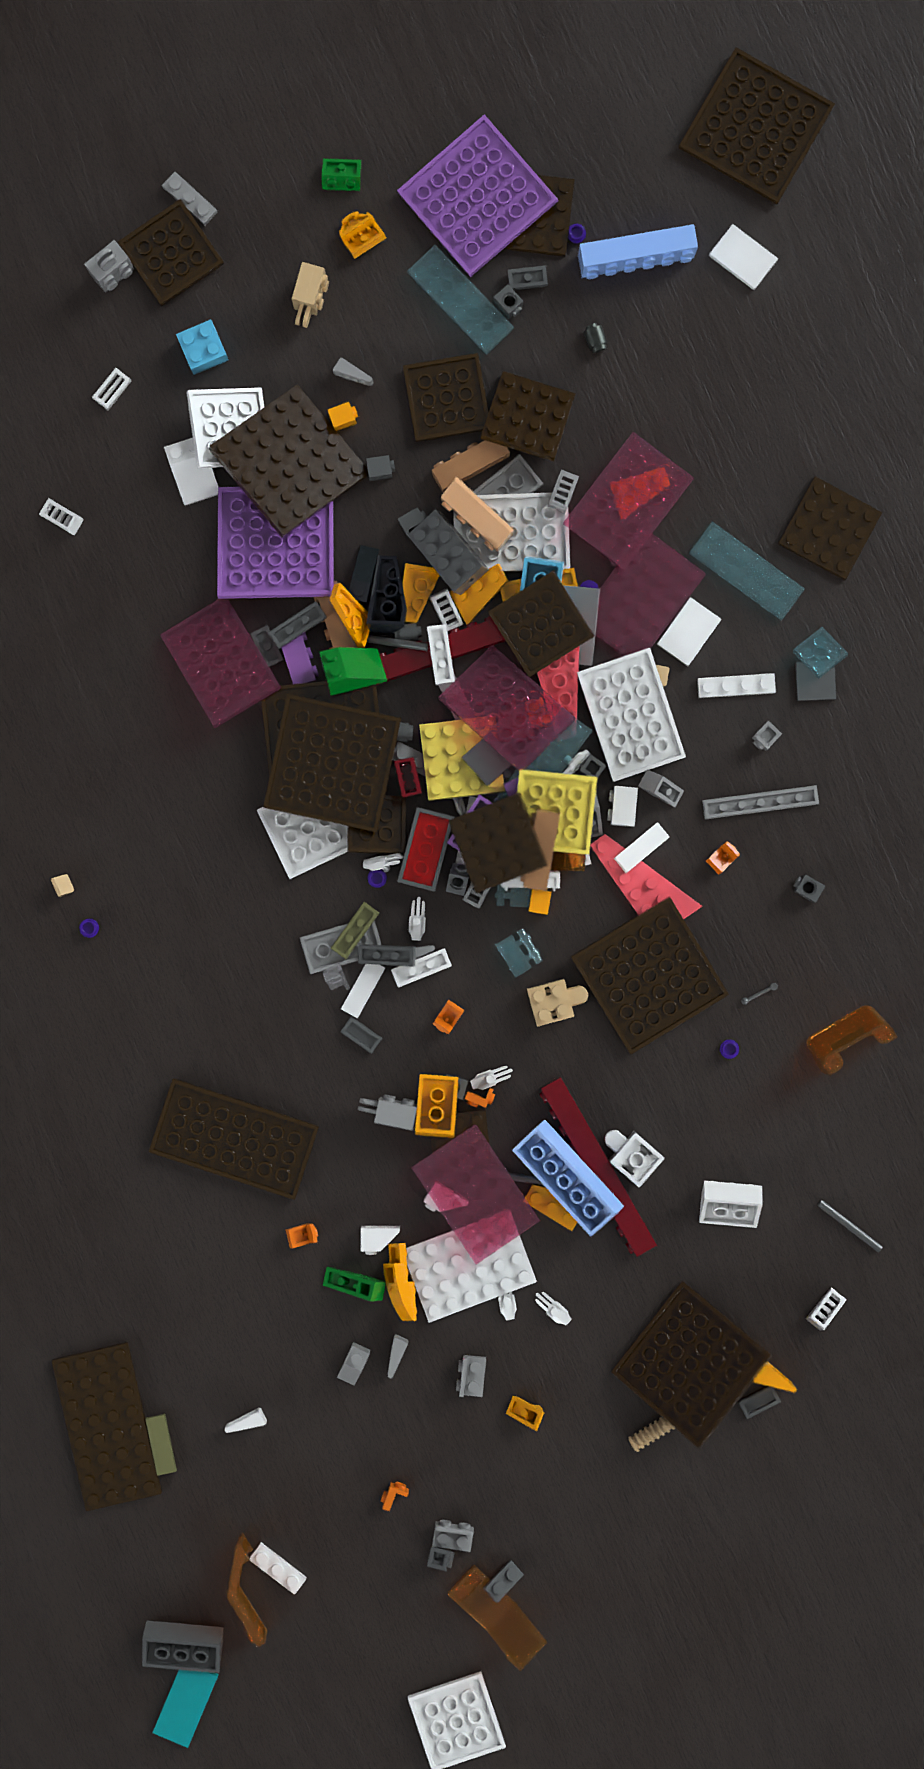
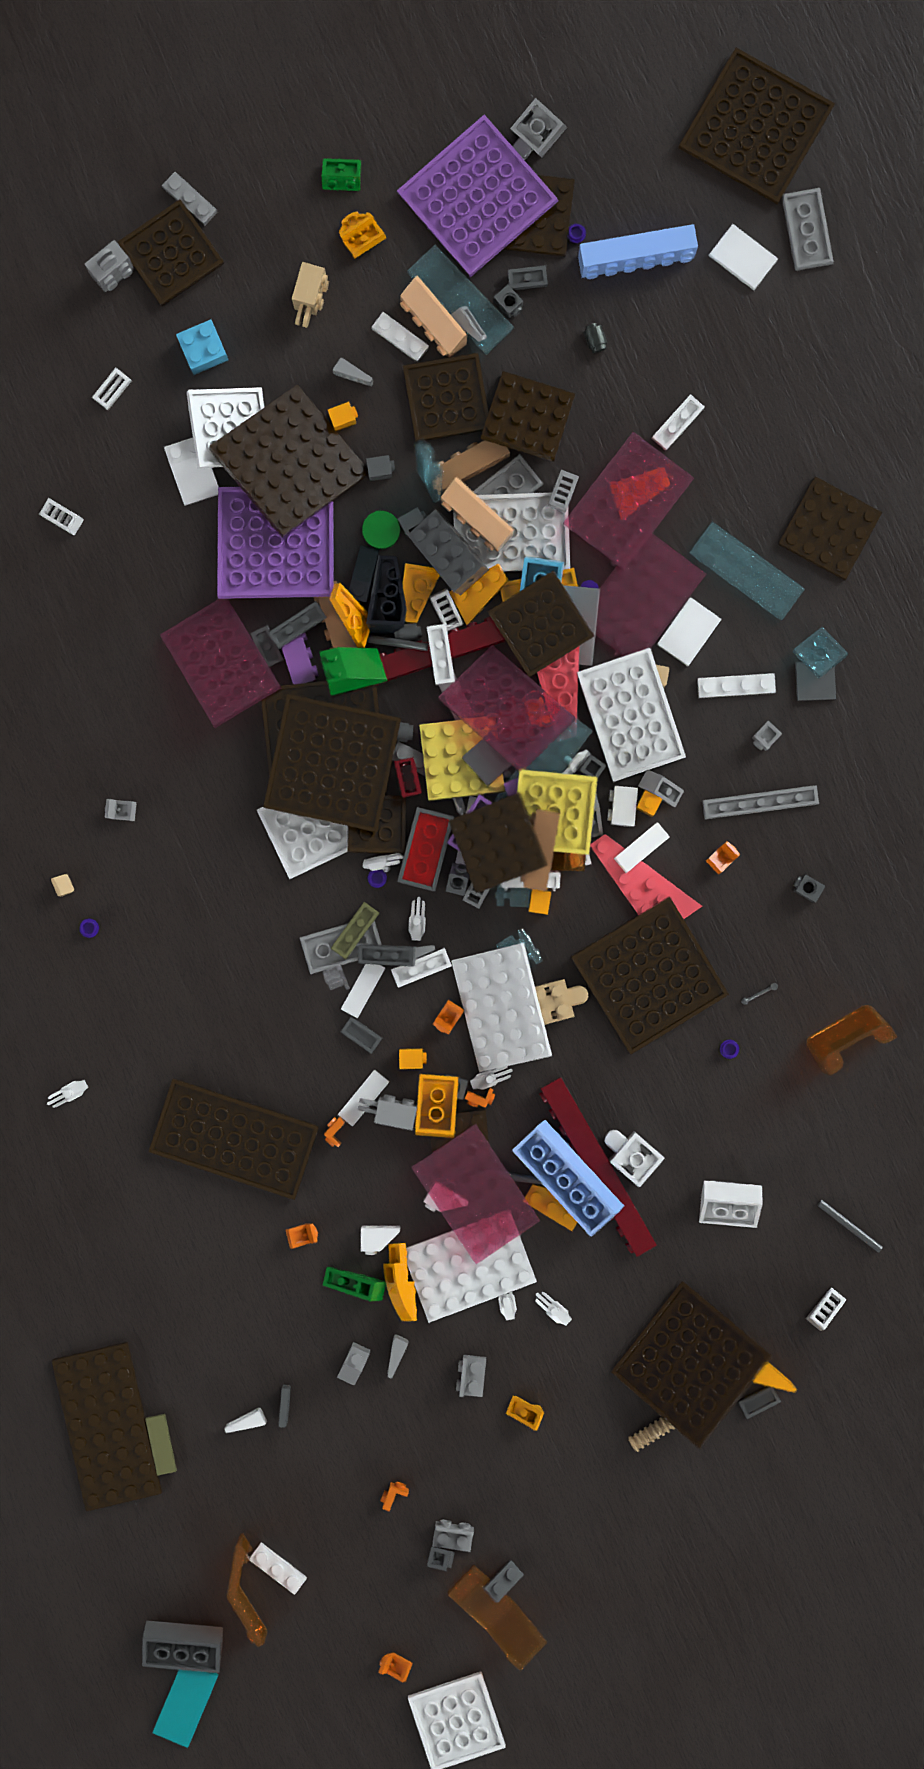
(70, 1092): none -> white piece
(120, 810): none -> light grey bracket
(284, 1406): none -> dark grey tile
(334, 1125): none -> orange bracket
(369, 1090): none -> white tile
(381, 529): none -> green tile
(395, 1666): none -> orange bracket
(400, 337): none -> white plate
(412, 1058): none -> light orange brick
(429, 471): none -> clear light blue plate
(433, 318): none -> light nougat slope
(469, 323): none -> light grey slope
(501, 1007): none -> white plate
(538, 132): none -> light grey brick
(648, 803): none -> light orange brick
(678, 422): none -> white plate
(807, 229): none -> light grey tile

